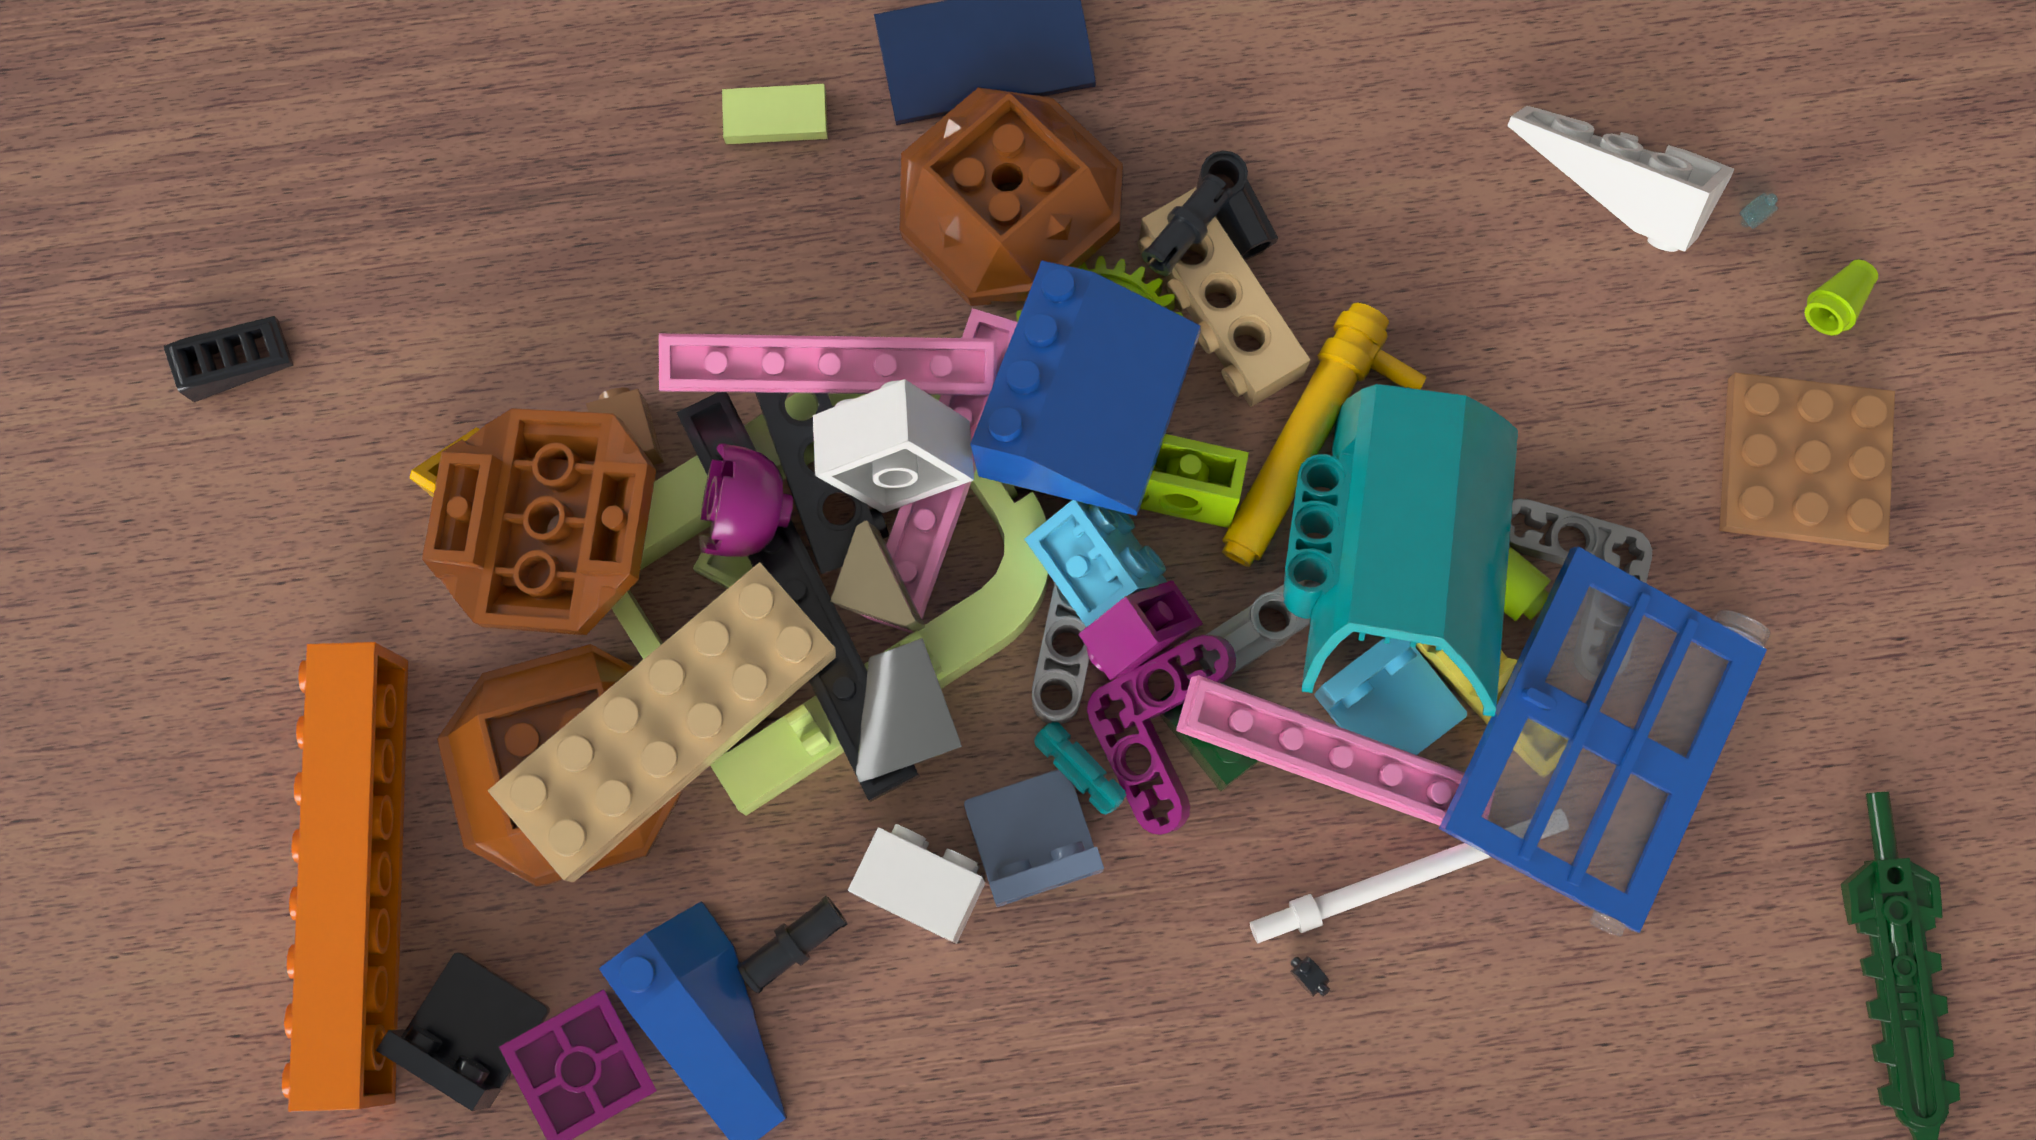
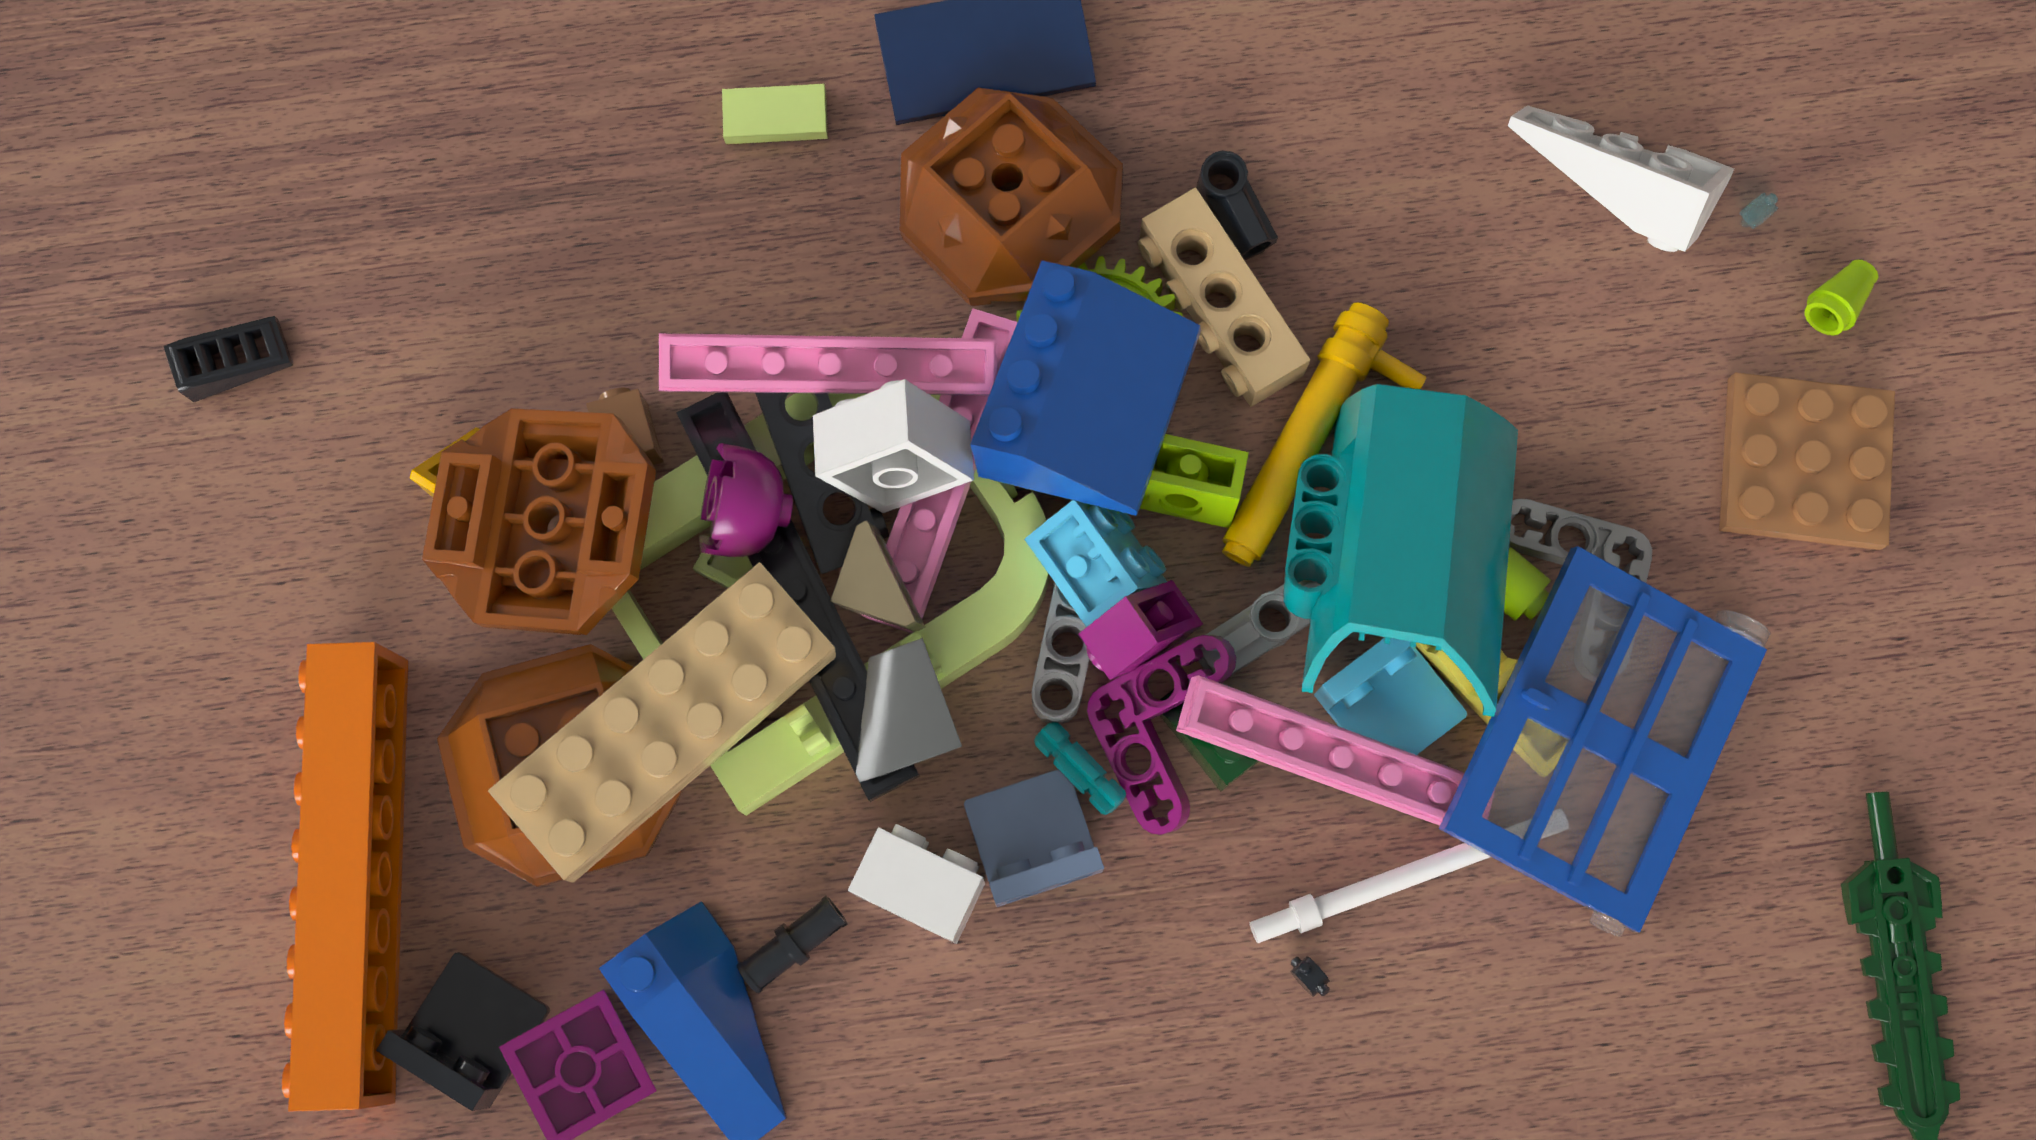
(1187, 225): black pin -> none

